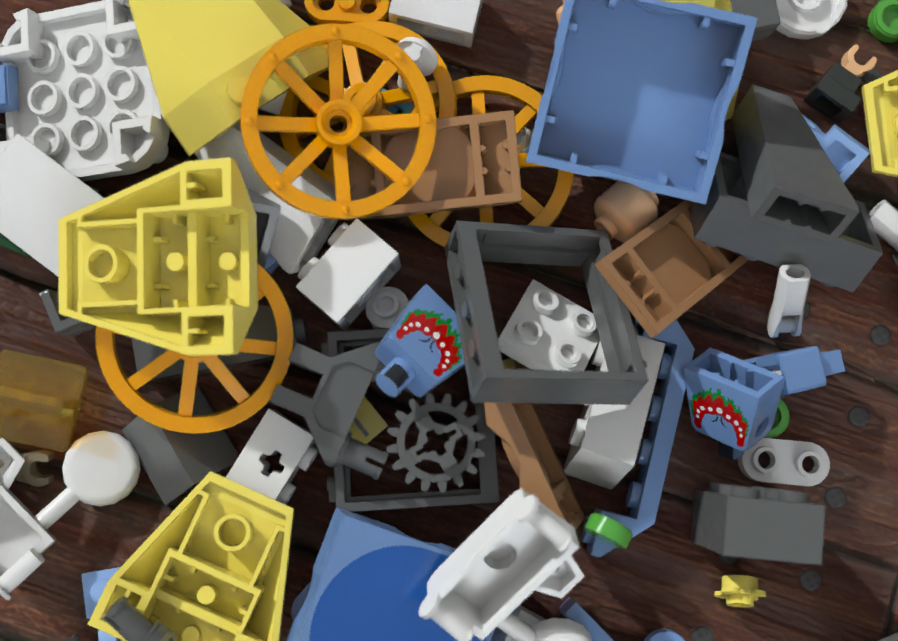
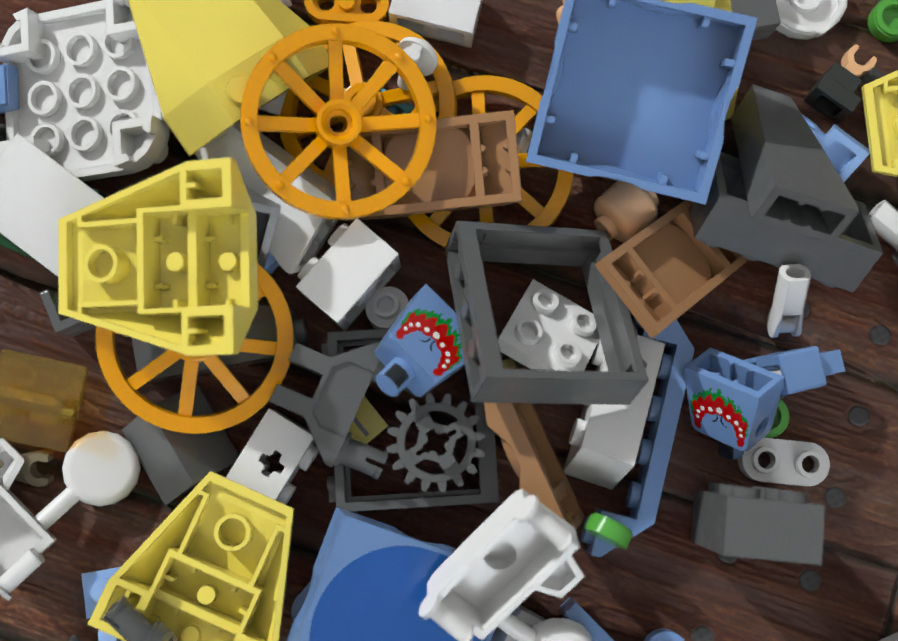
(739, 590): light yellow plate -> none

